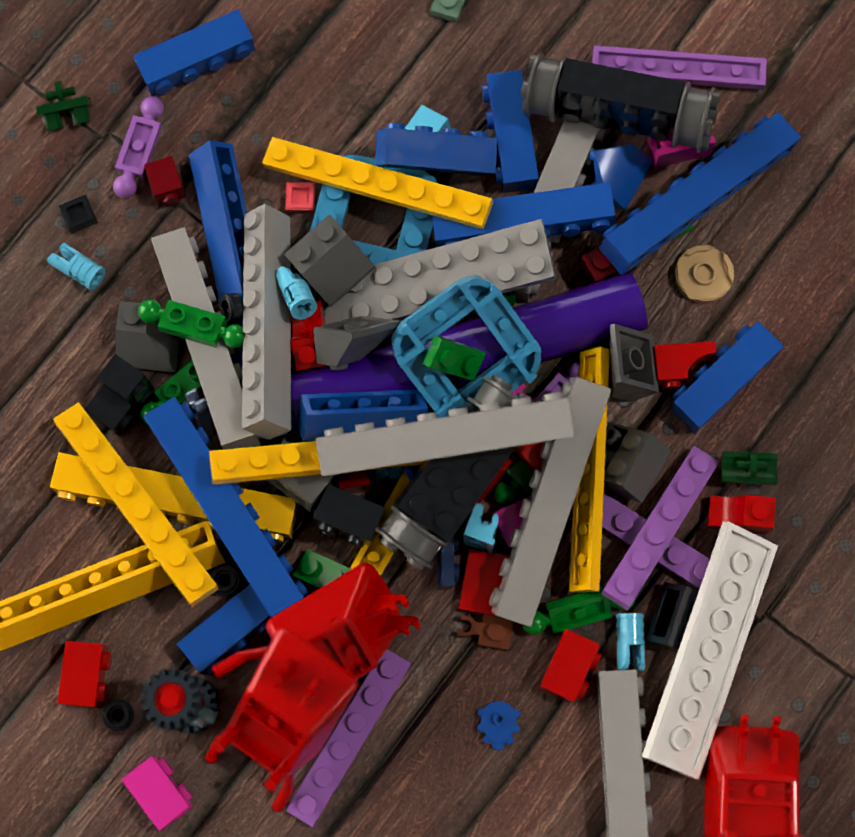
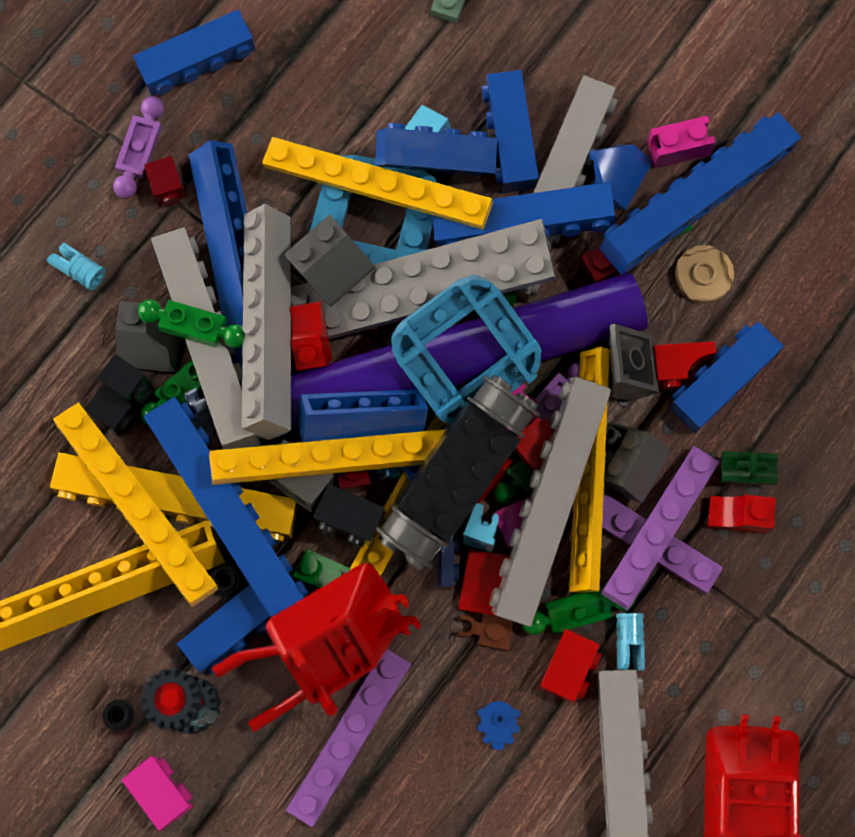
(51, 112): dark green hips -> none
(78, 214): black tile -> none
(84, 674): red brick -> none
(231, 308): black tile -> none
(287, 710): red piece -> none
(296, 293): medium azure hinge -> none
(300, 197): coral tile -> none
(350, 339): dark grey slope -> none
(446, 436): light grey brick -> none
(454, 358): green plate -> none
(620, 101): black brick -> none
(671, 616): black brick -> none
(687, 67): medium lavender plate -> none
(710, 651): white plate -> none

